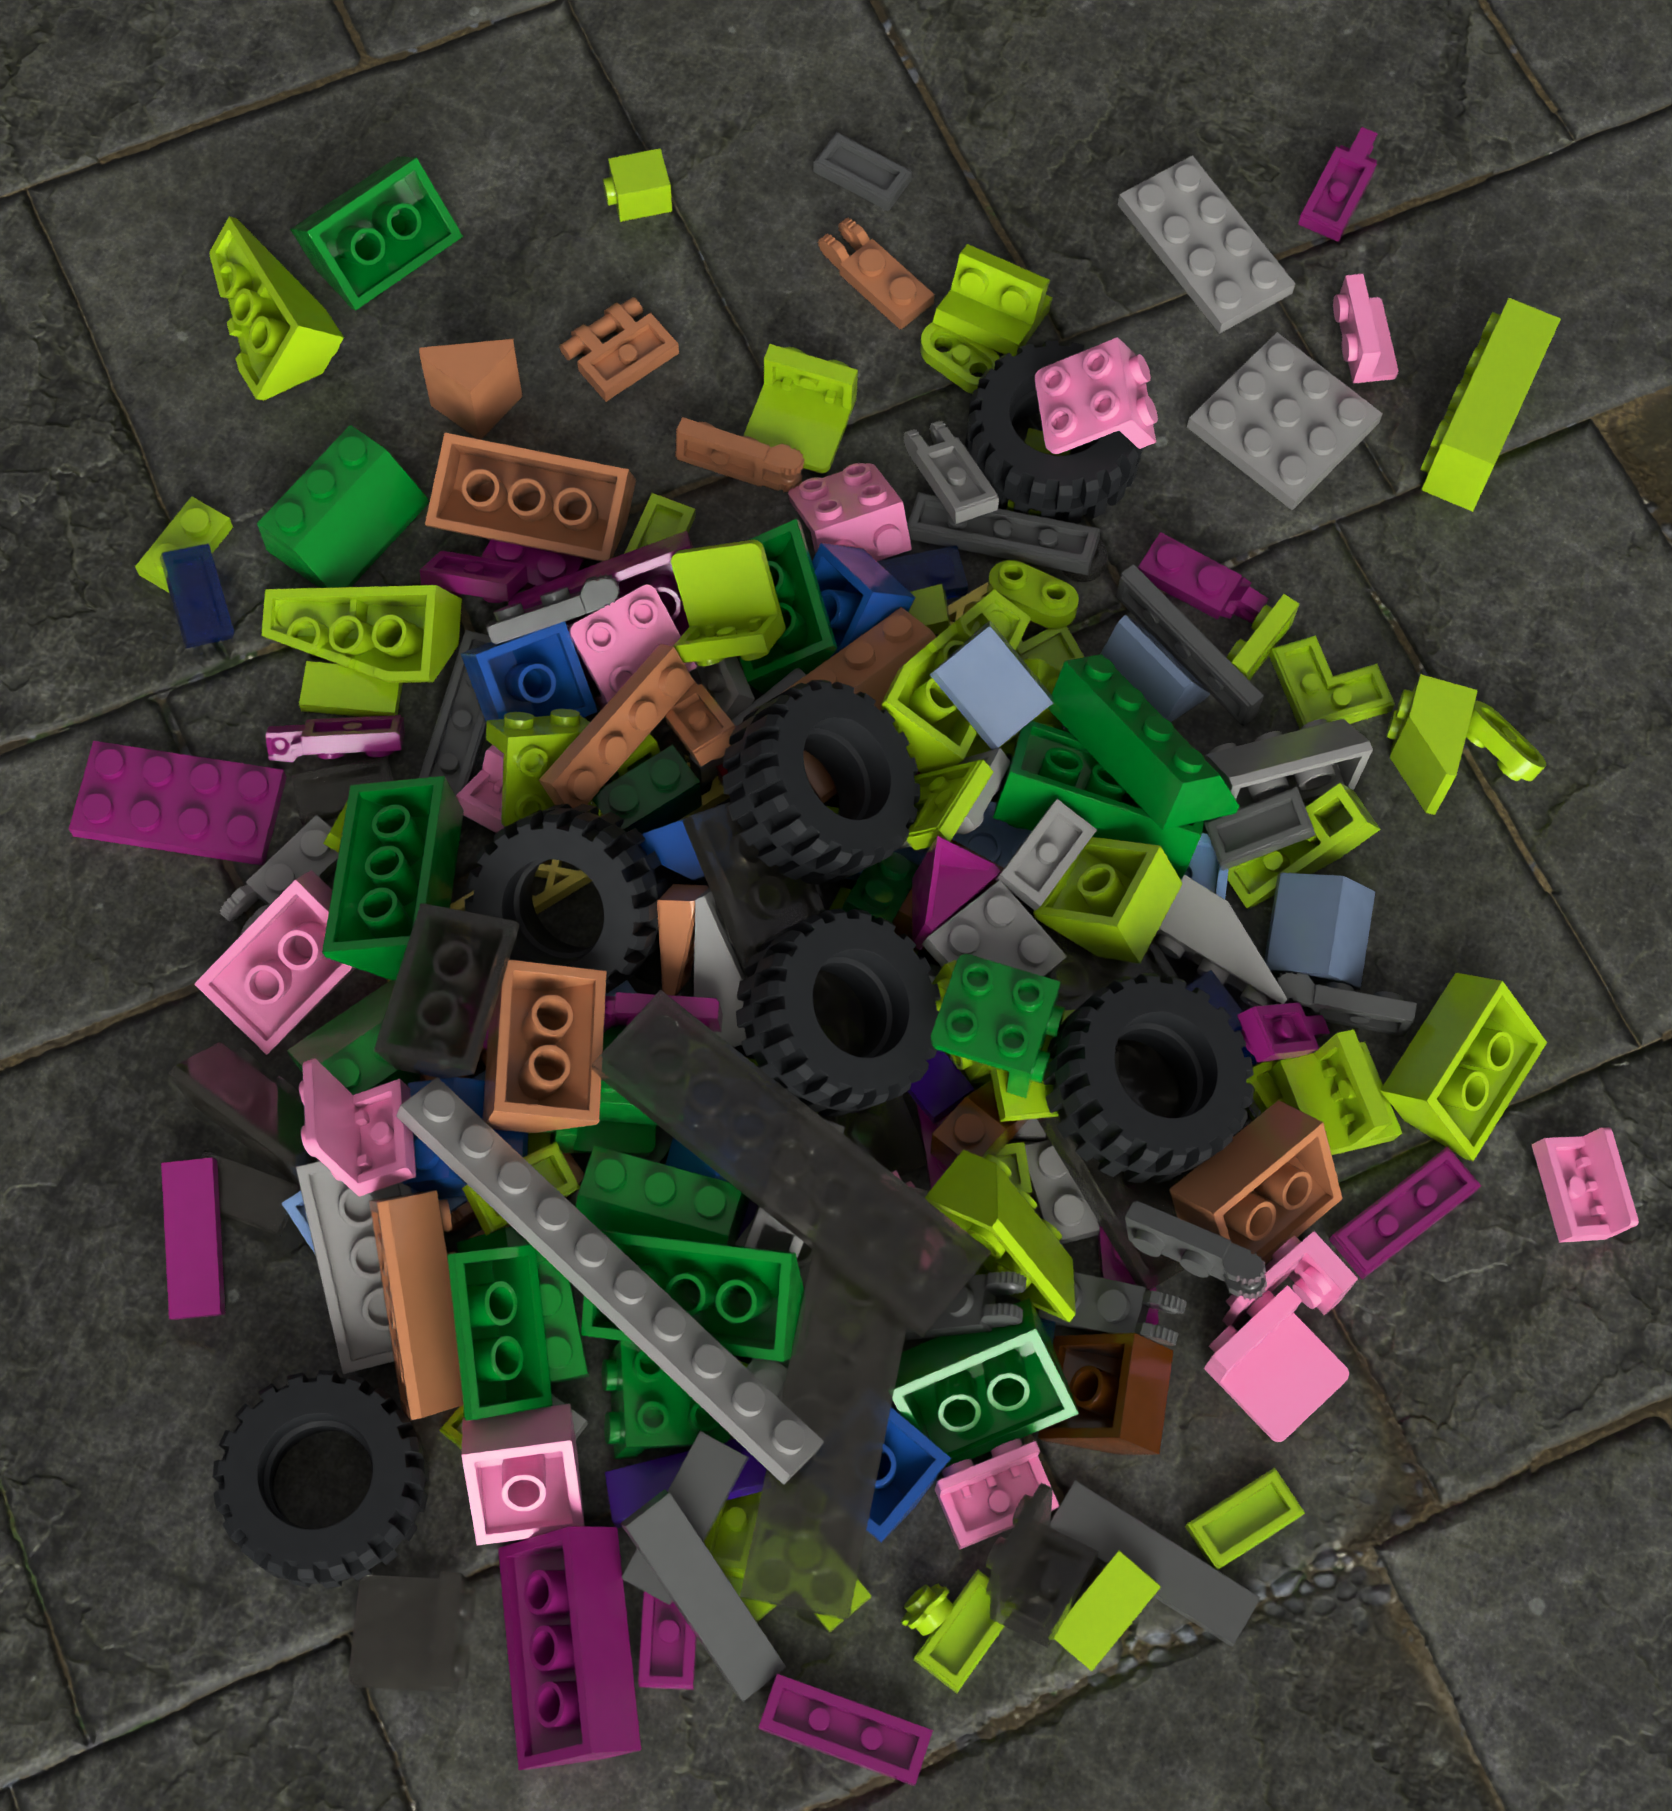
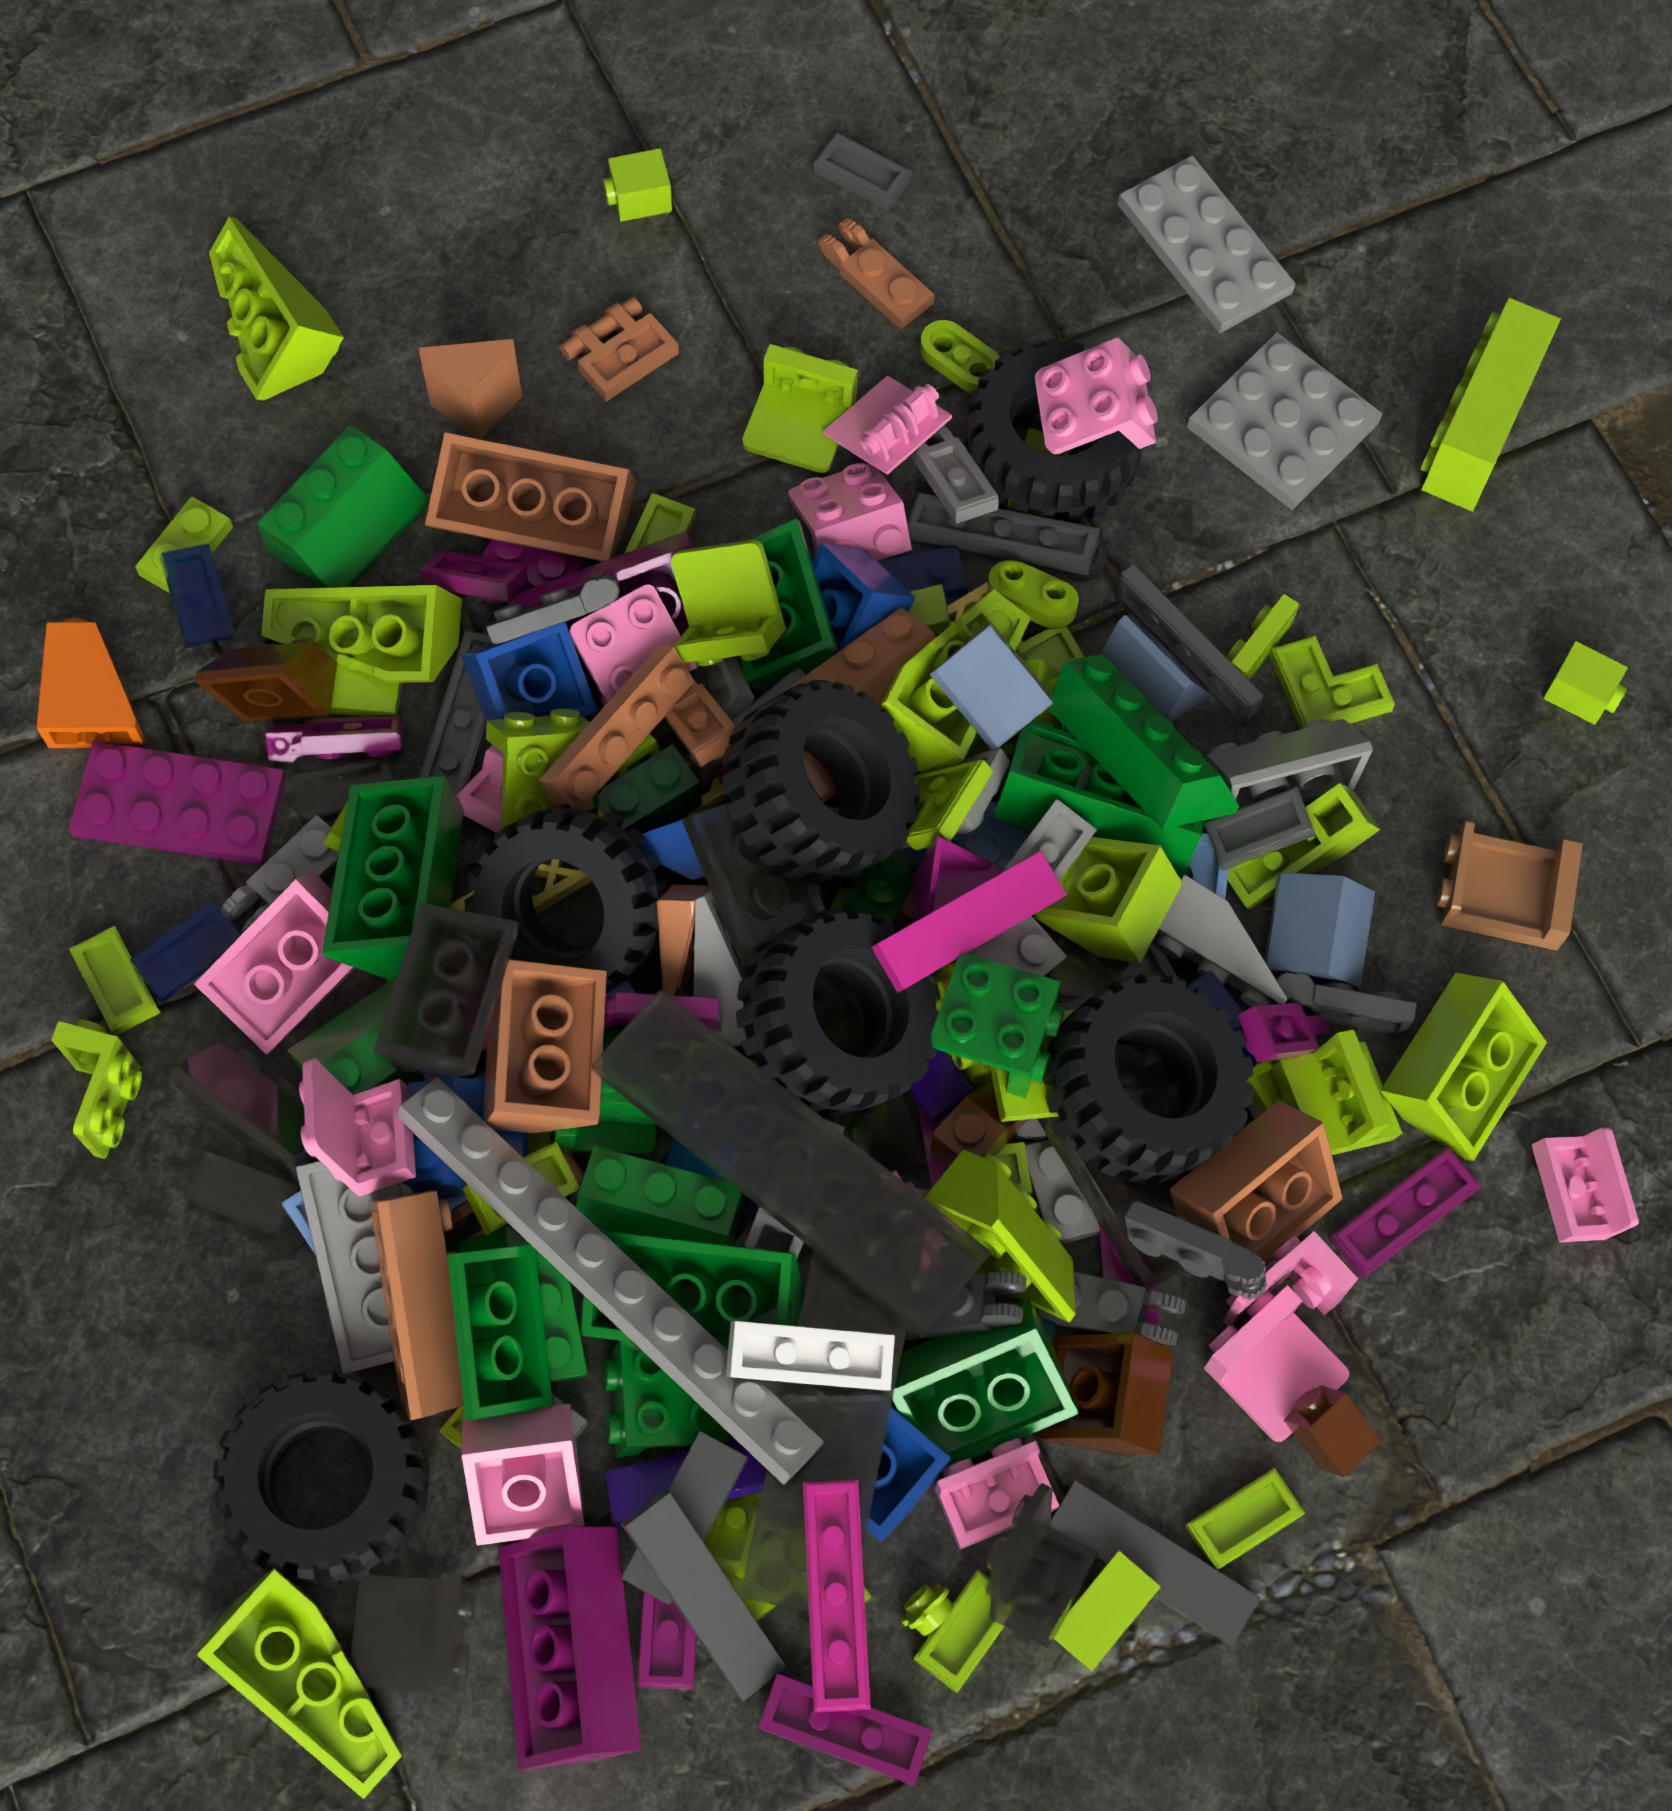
(83, 691): none -> orange slope
(113, 1082): none -> lime bracket
(114, 981): none -> lime tile
(185, 952): none -> clear blue plate
(193, 1238): magenta tile -> none
(272, 680): none -> reddish brown slope
(294, 1670): none -> lime wedge
(377, 231): green slope -> none
(738, 456): nougat hinge -> none
(810, 1355): none -> white plate
(836, 1596): none -> dark pink tile
(889, 423): none -> bright pink hinge
(968, 921): none -> dark pink tile
(993, 301): lime bracket -> none
(1200, 581): magenta hinge -> none
(1332, 1430): none -> reddish brown brick
(1340, 187): magenta hinge -> none
(1364, 332): bright pink bracket -> none
(1430, 737): lime slope -> none
(1509, 888): none -> medium nougat panel
(1515, 753): lime plate -> none
(1587, 684): none -> lime brick

